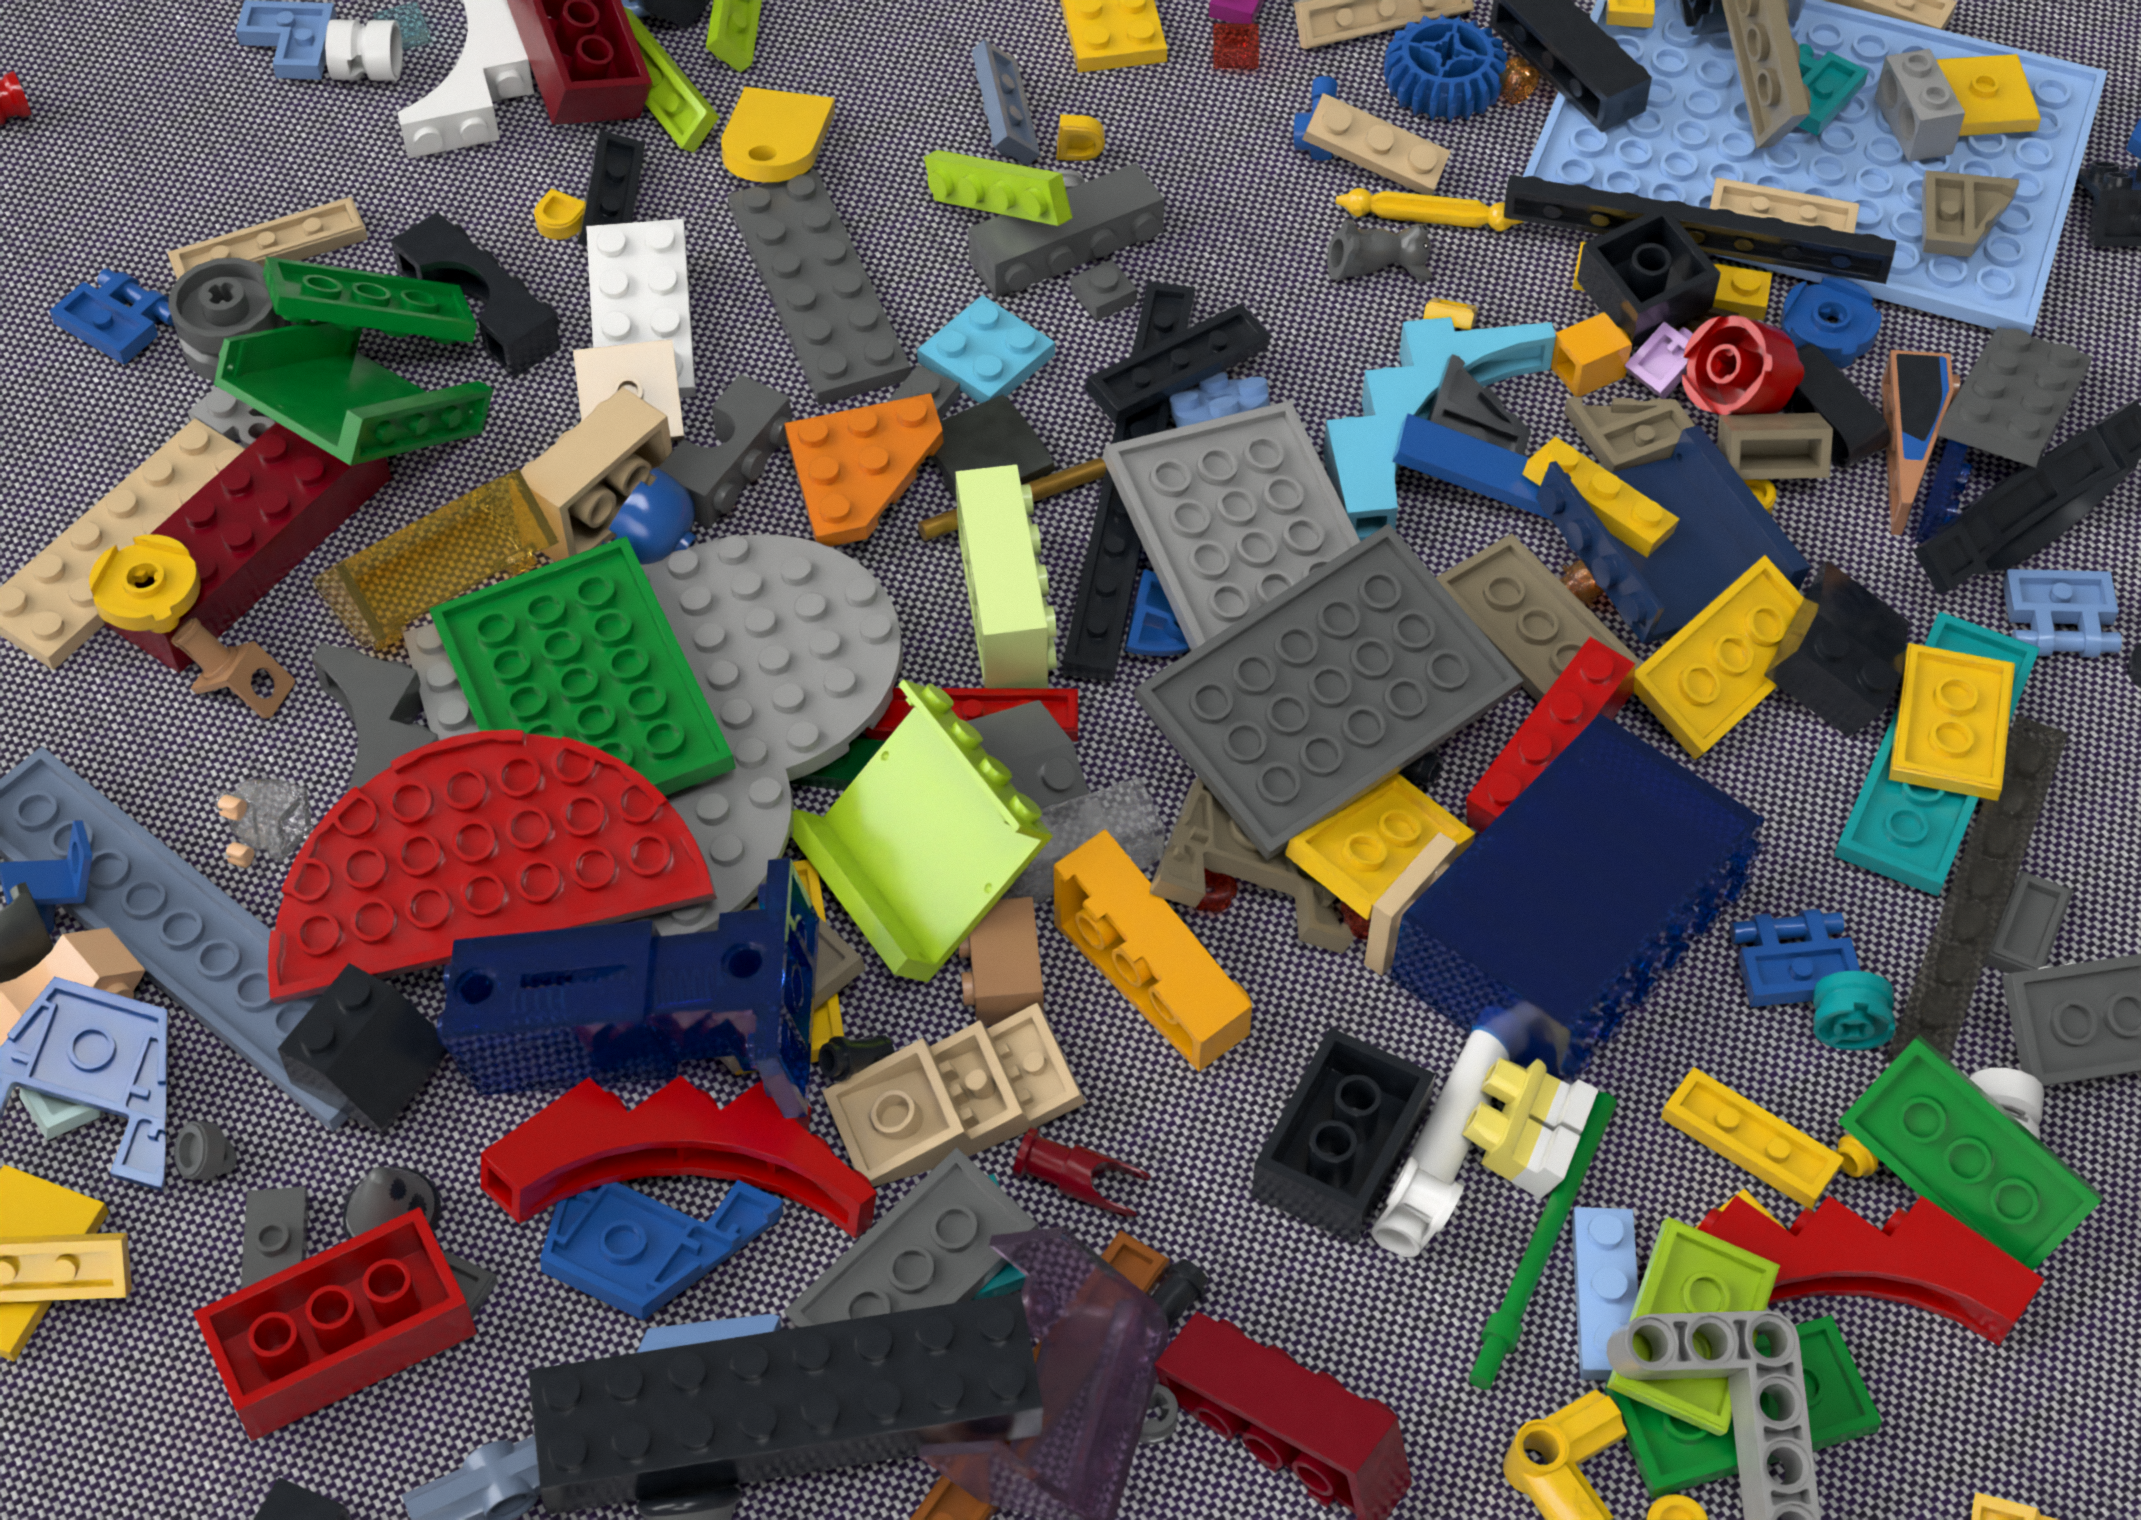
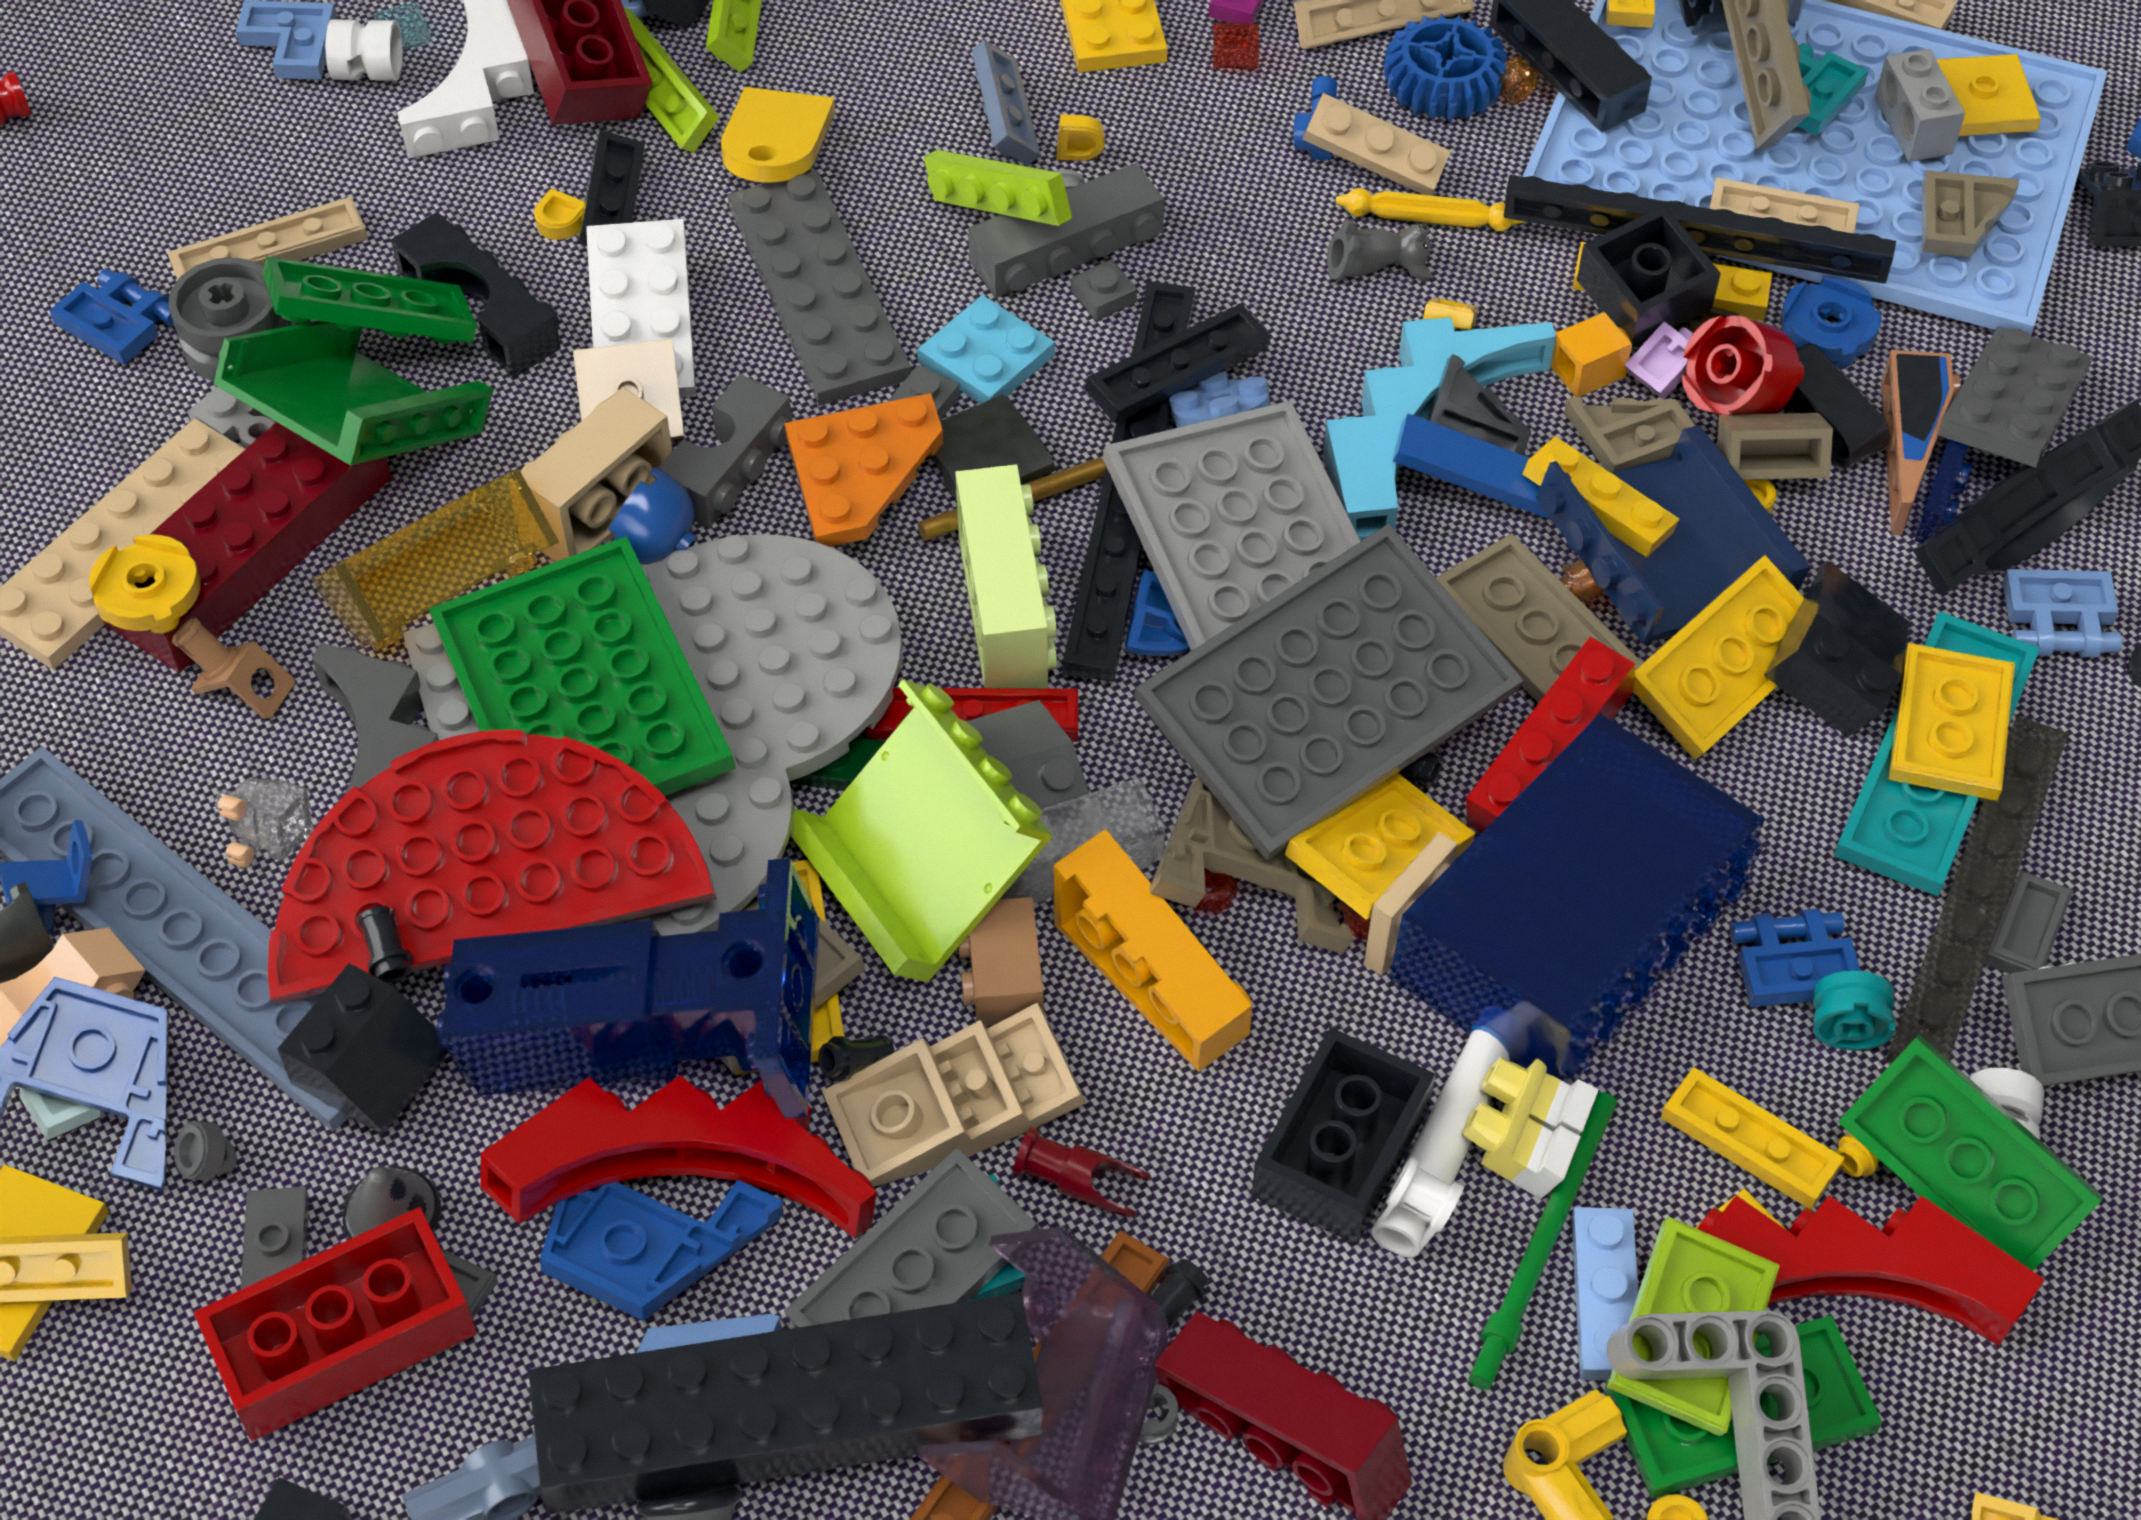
(387, 954): none -> black pin

